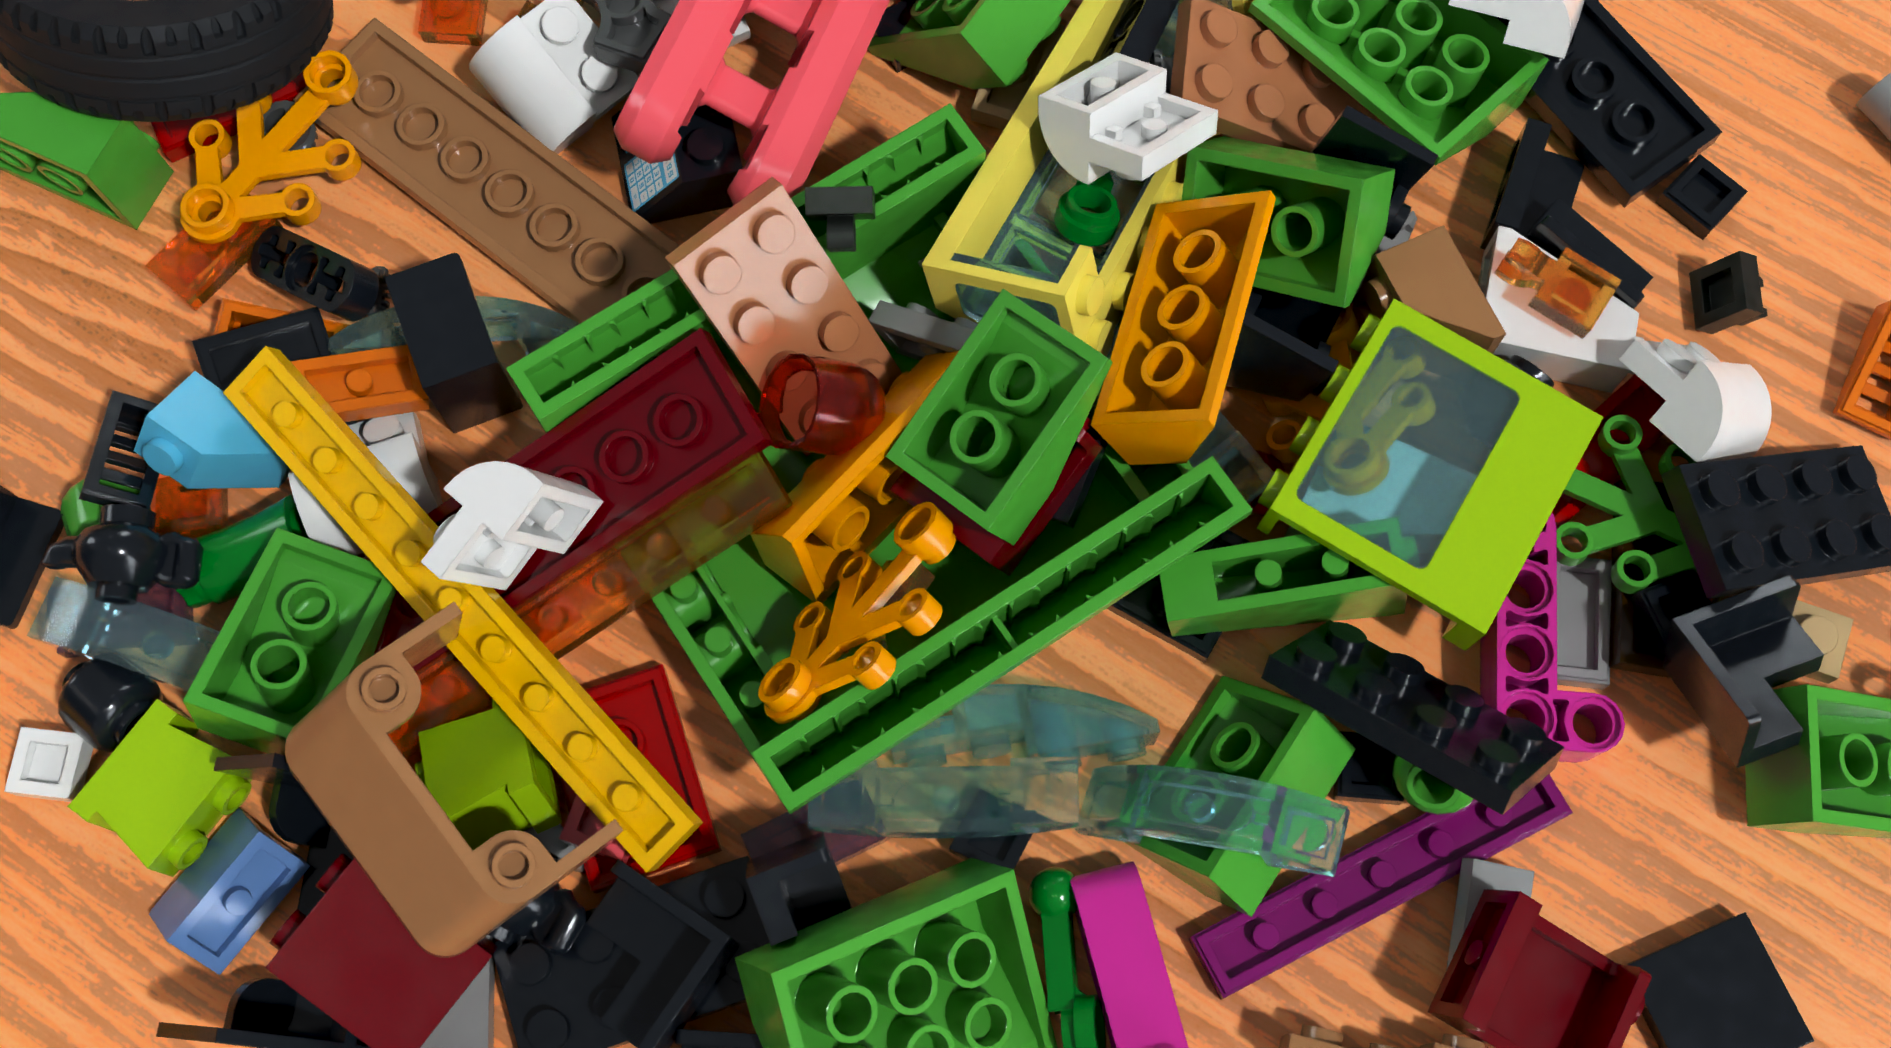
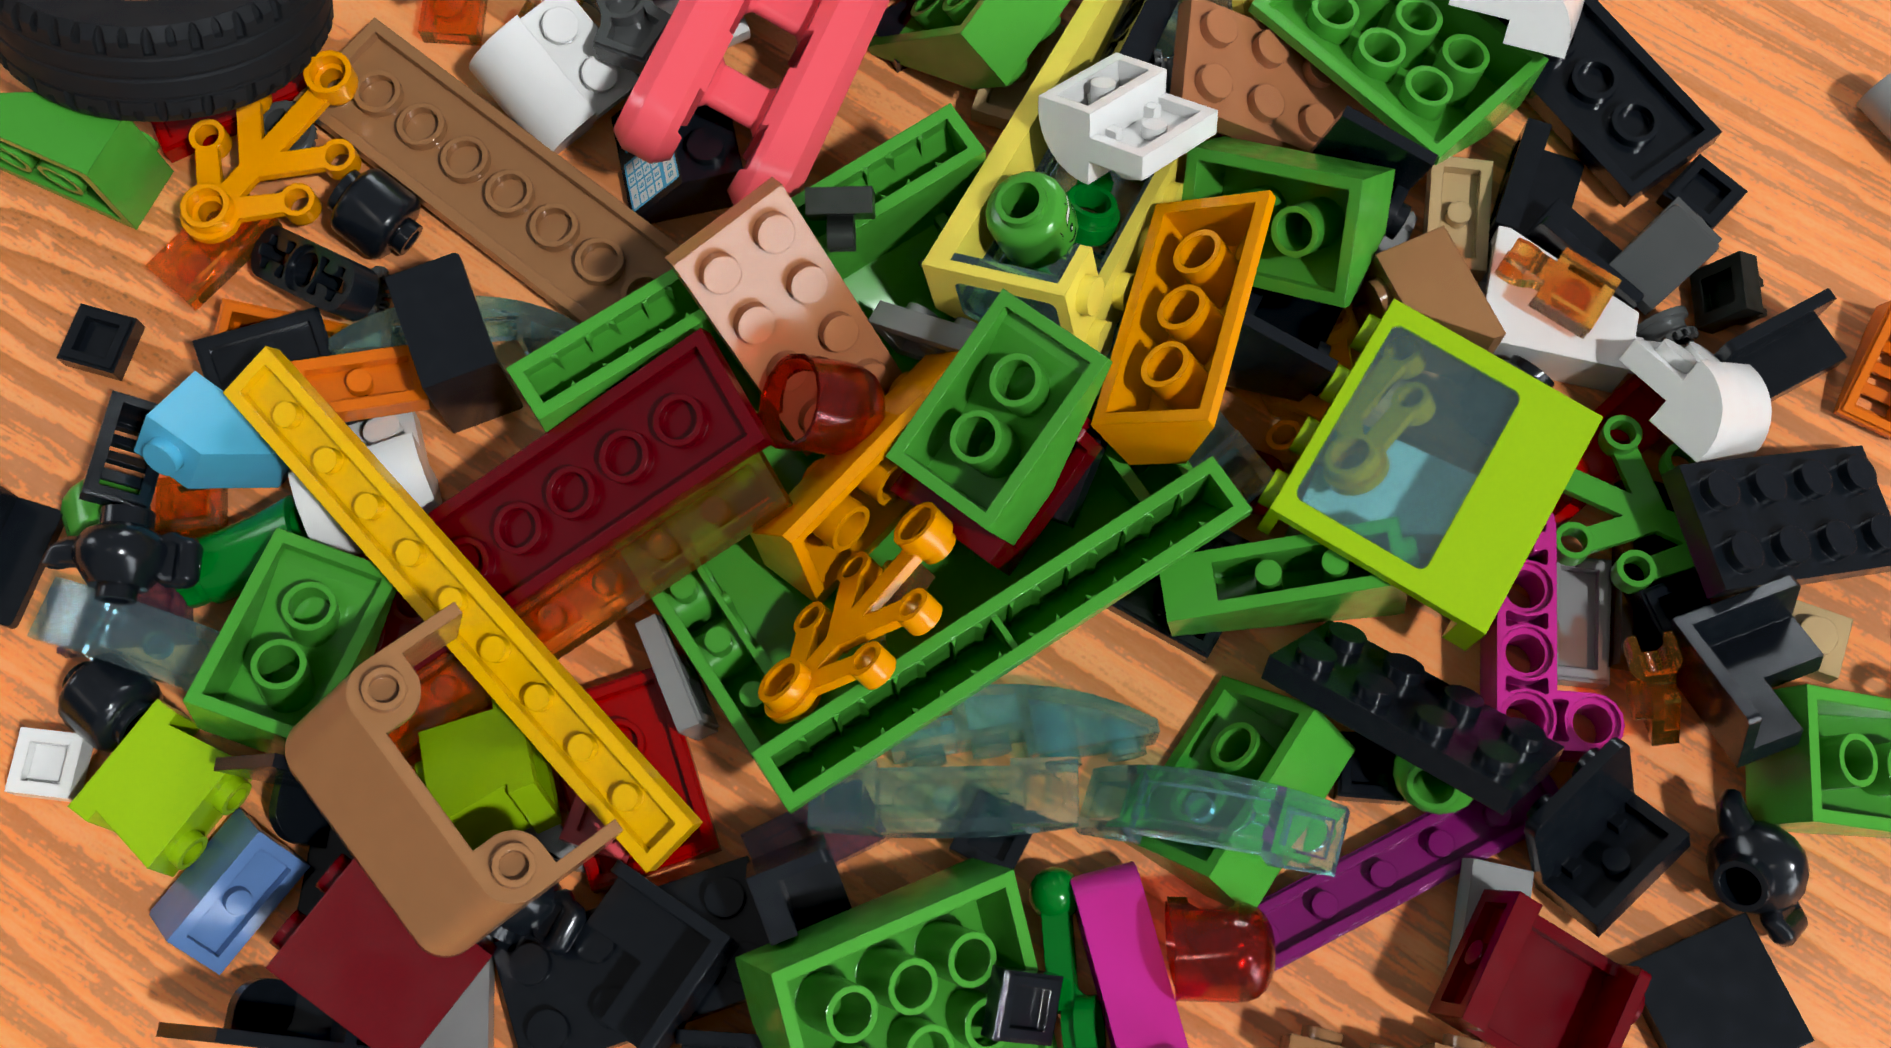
(101, 342): none -> black tile
(375, 213): none -> black head
(504, 521): white brick -> none
(677, 681): none -> light grey tile
(1021, 1006): none -> black tile
(1031, 219): none -> bright green head
(1218, 951): none -> clear red helmet
(1461, 201): none -> tan plate
(1598, 840): none -> black bracket
(1655, 692): none -> clear orange plate
(1666, 253): none -> dark grey slope
(1668, 325): none -> dark grey bush
(1758, 869): none -> black piece
(1788, 346): none -> black panel

